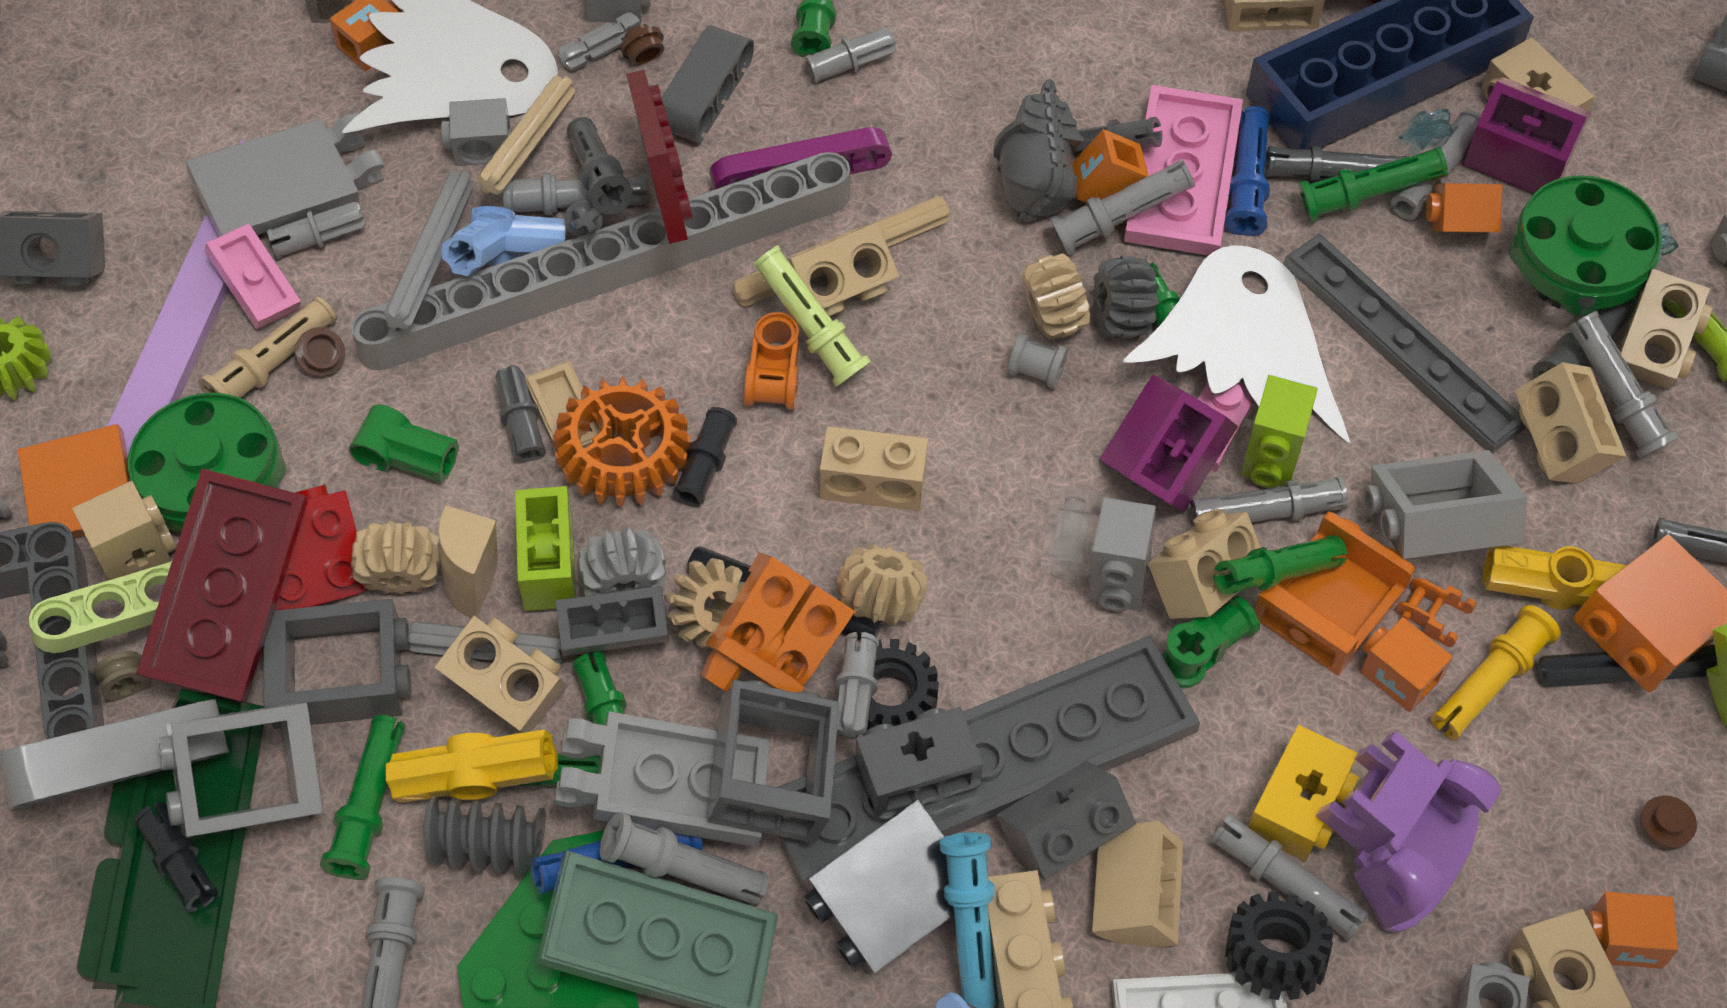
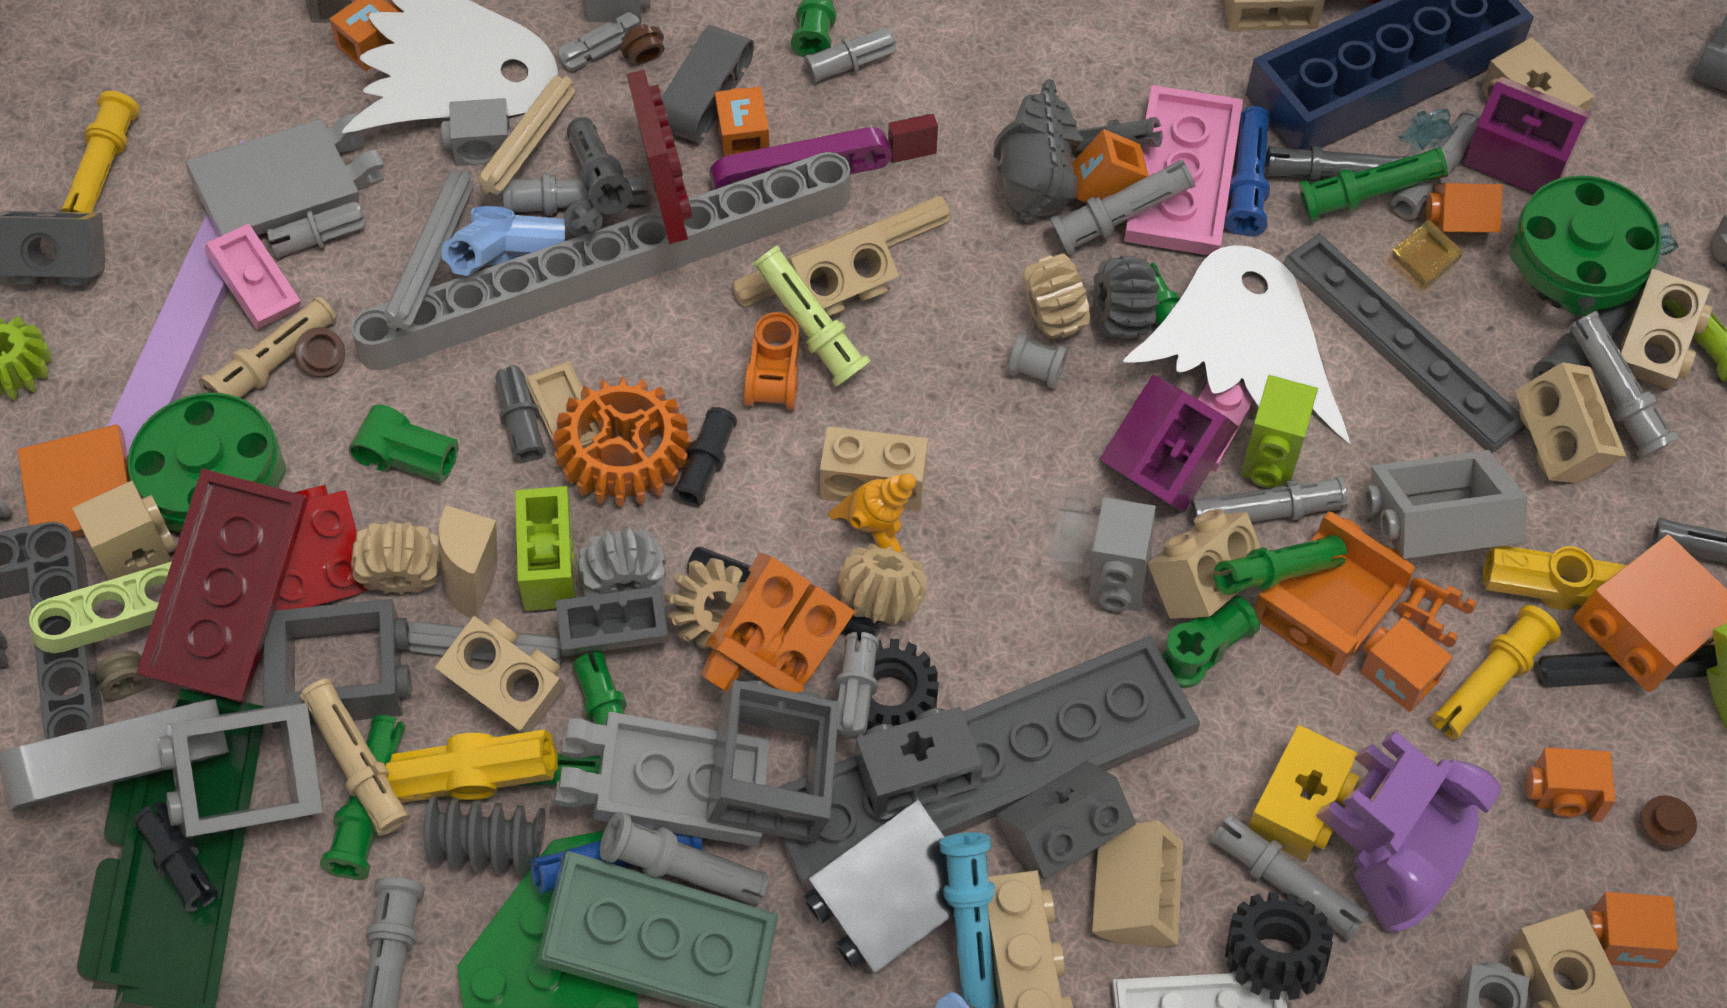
(104, 140): none -> yellow pin
(364, 774): none -> tan pin
(741, 120): none -> orange brick
(877, 508): none -> light orange piece
(913, 137): none -> dark red tile
(1427, 254): none -> clear yellow plate
(1572, 782): none -> orange brick

